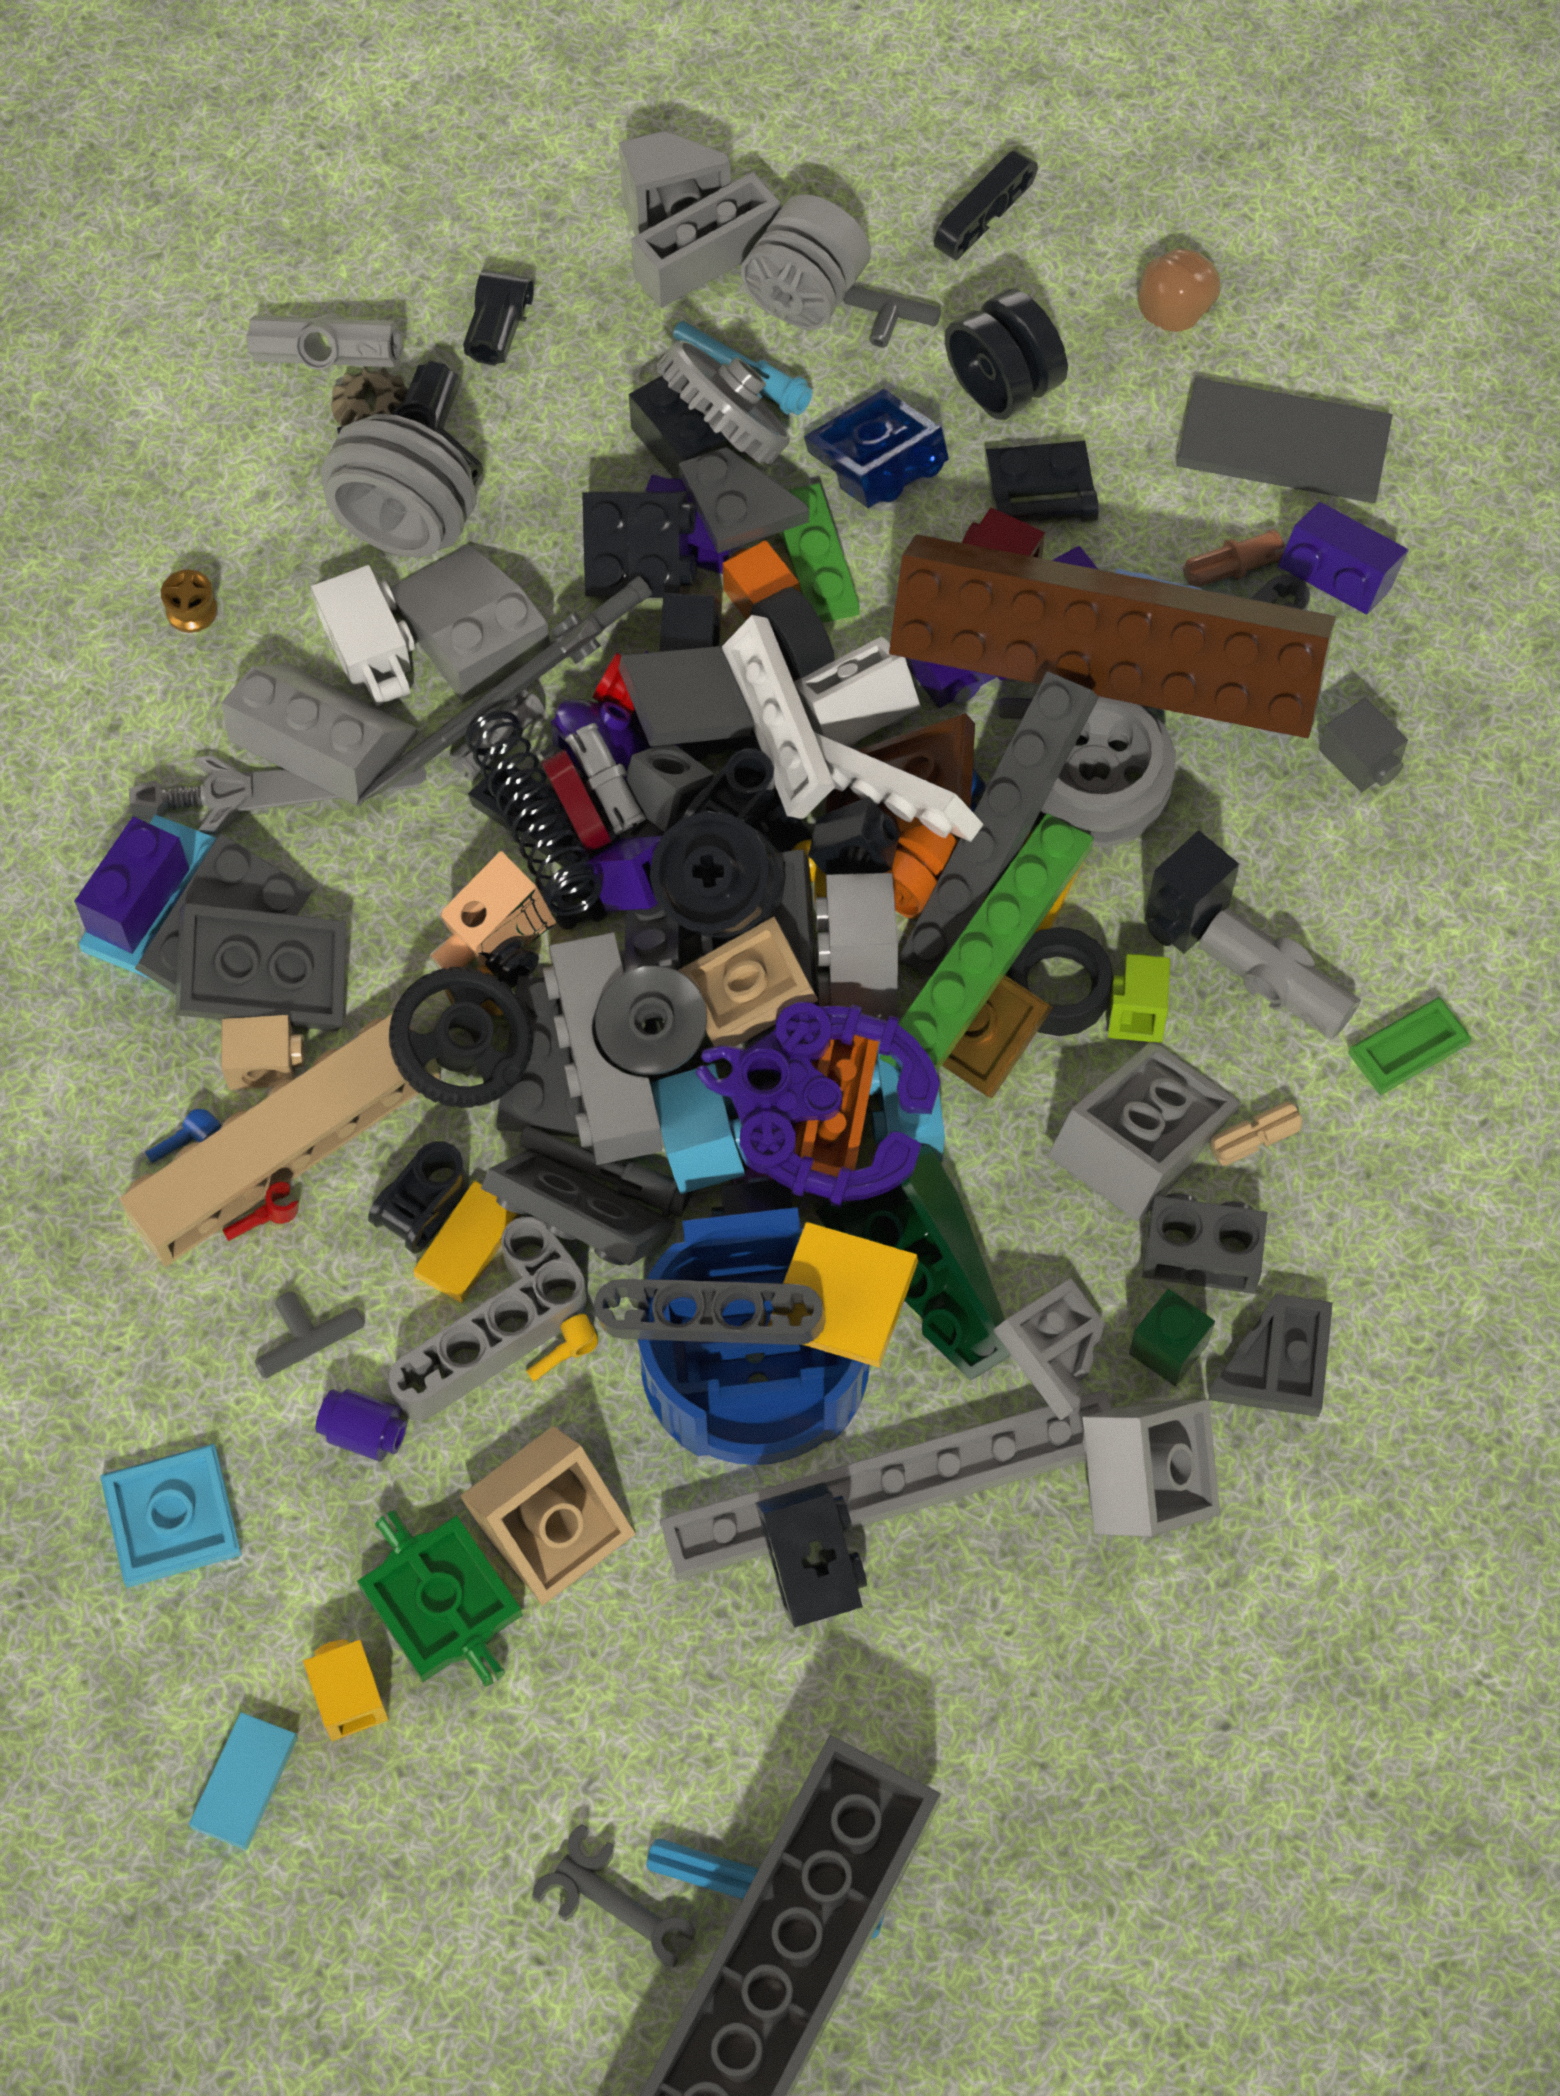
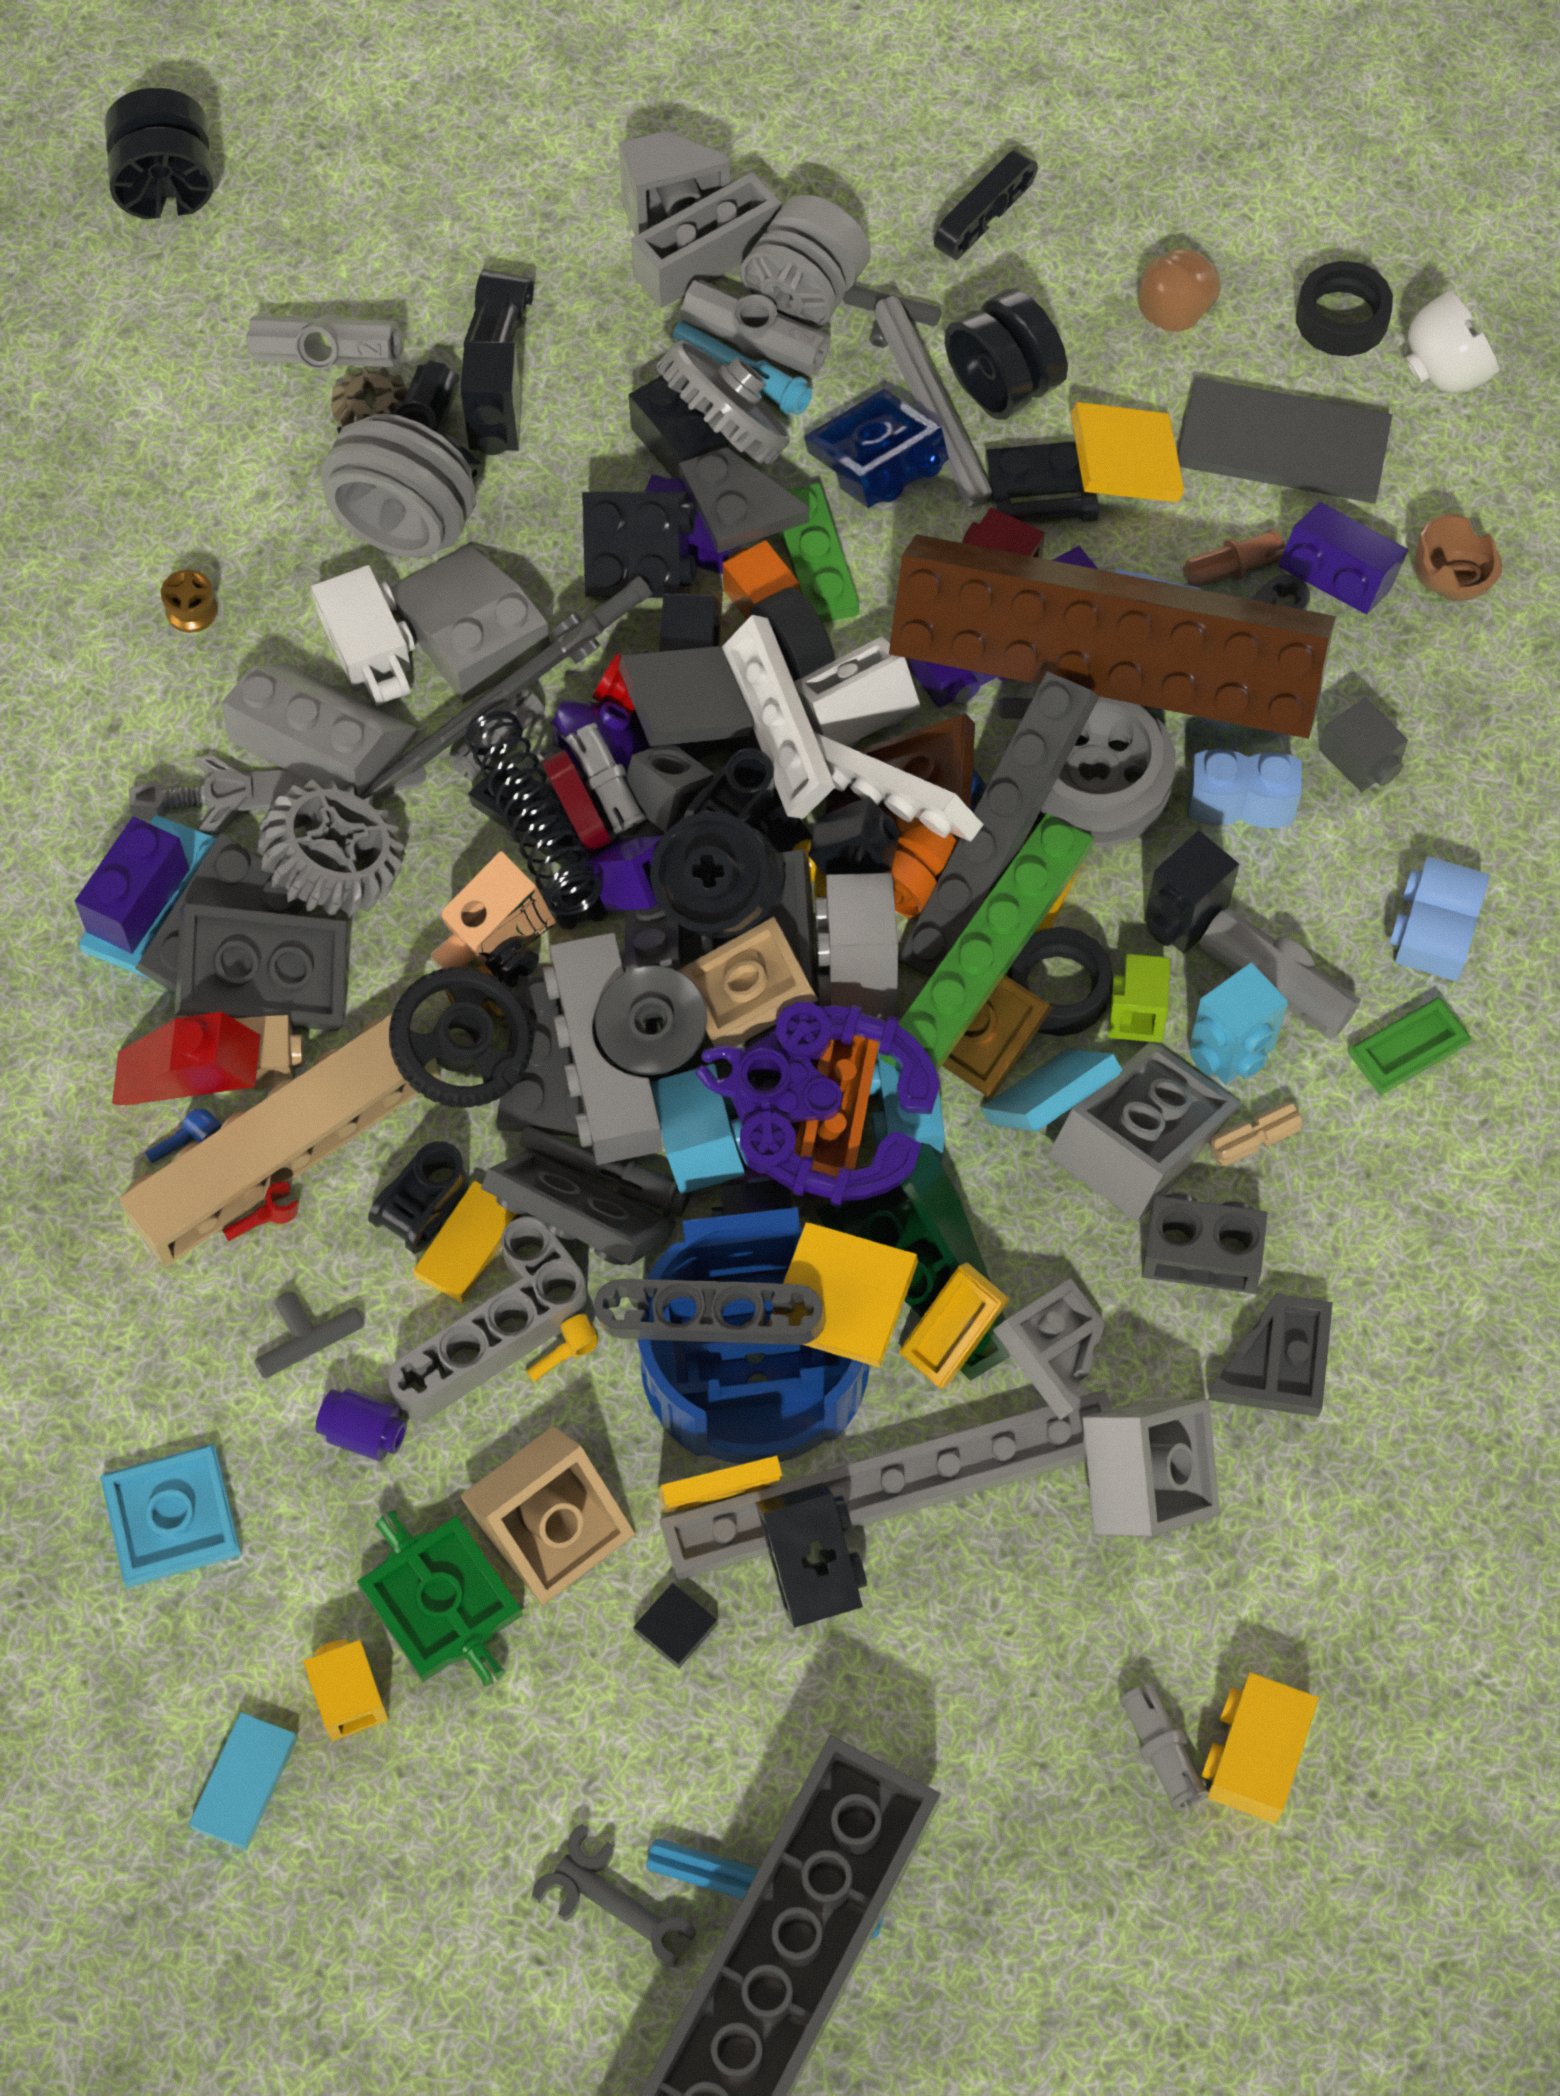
(158, 152): none -> black wheel
(187, 1060): none -> red slope
(322, 862): none -> light grey gear
(491, 396): none -> black brick
(675, 1625): none -> black tile
(719, 1485): none -> yellow tile
(755, 327): none -> light grey piece
(932, 400): none -> light grey axle
(954, 1325): none -> yellow tile
(1052, 1089): none -> medium azure tile
(1127, 452): none -> yellow tile
(1164, 1747): none -> light grey pin
(1171, 1337): dark green brick -> none
(1237, 1025): none -> medium azure brick
(1253, 789): none -> light blue brick
(1261, 1746): none -> yellow brick
(1337, 337): none -> black tyre
(1441, 918): none -> light blue brick
(1449, 348): none -> white cylinder
(1456, 559): none -> medium nougat hair

